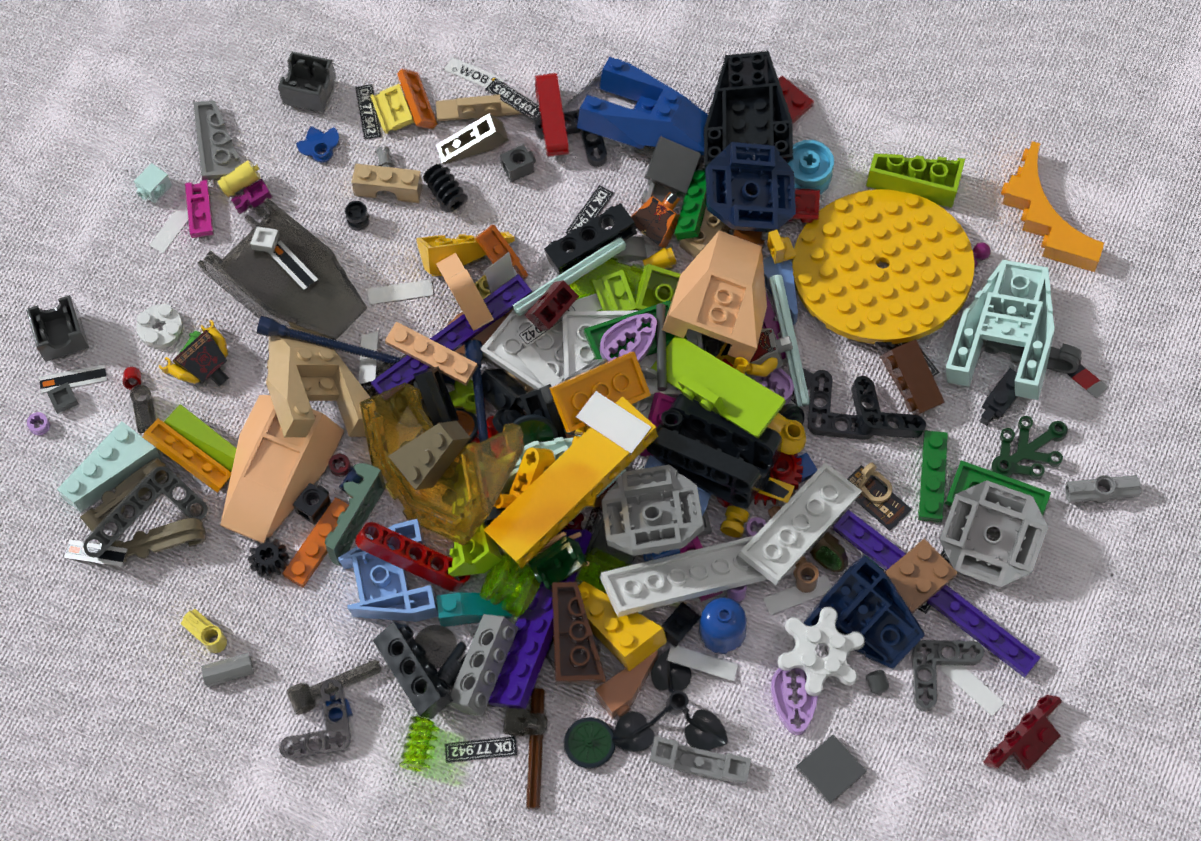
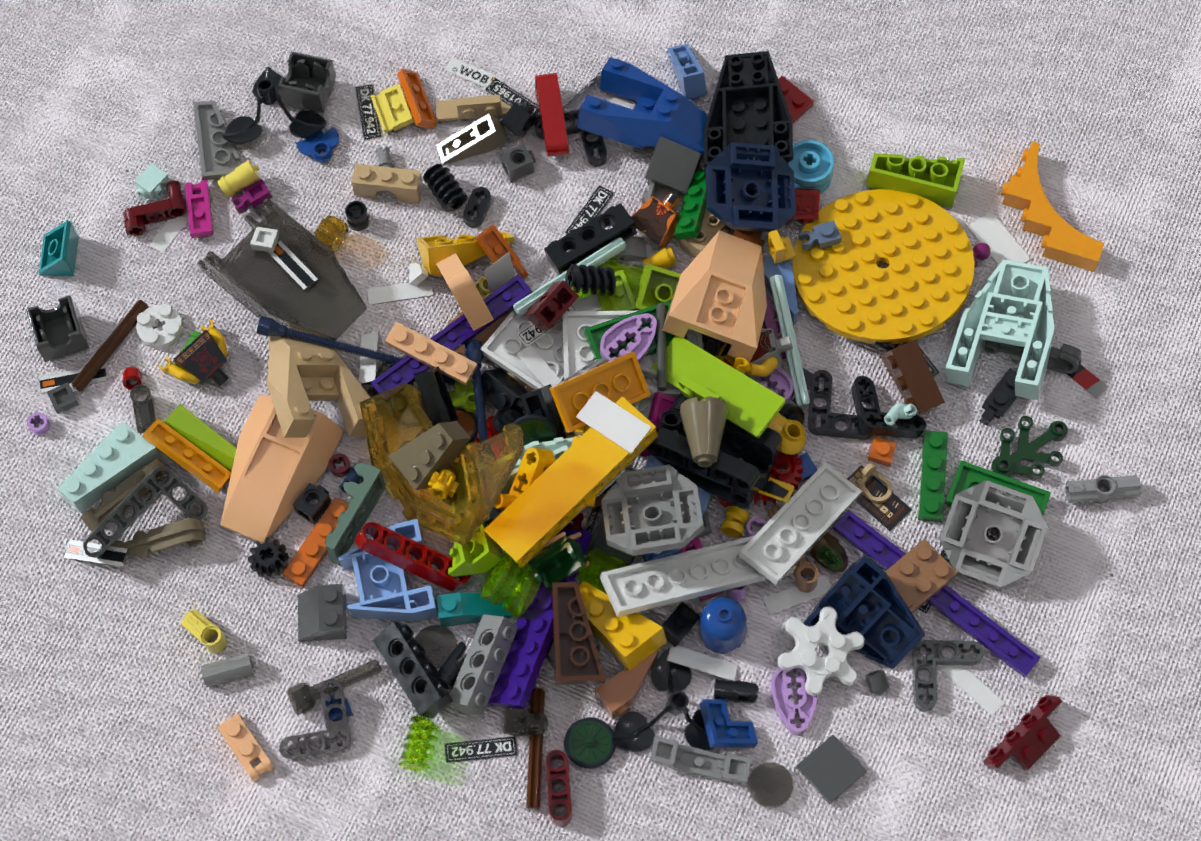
(59, 251): none -> teal slope
(108, 346): none -> reddish brown axle
(139, 216): none -> dark red beam
(245, 129): none -> black plant
(245, 747): none -> light nougat plate
(322, 613): none -> dark grey slope
(332, 232): none -> clear yellow gear
(417, 274): none -> white tile
(443, 484): none -> yellow gear
(481, 208): none -> black beam
(519, 118): none -> black brick
(556, 776): none -> dark red beam
(592, 278): none -> black piece
(688, 72): none -> medium blue slope
(704, 428): none -> dark tan cone
(723, 731): none -> blue plate
(735, 691): none -> black hinge
(770, 785): none -> clear smoke piece
(823, 235): none -> sand blue plate
(882, 451): none -> orange plate
(900, 411): none -> light aqua arm
(1001, 242): none -> white sticker

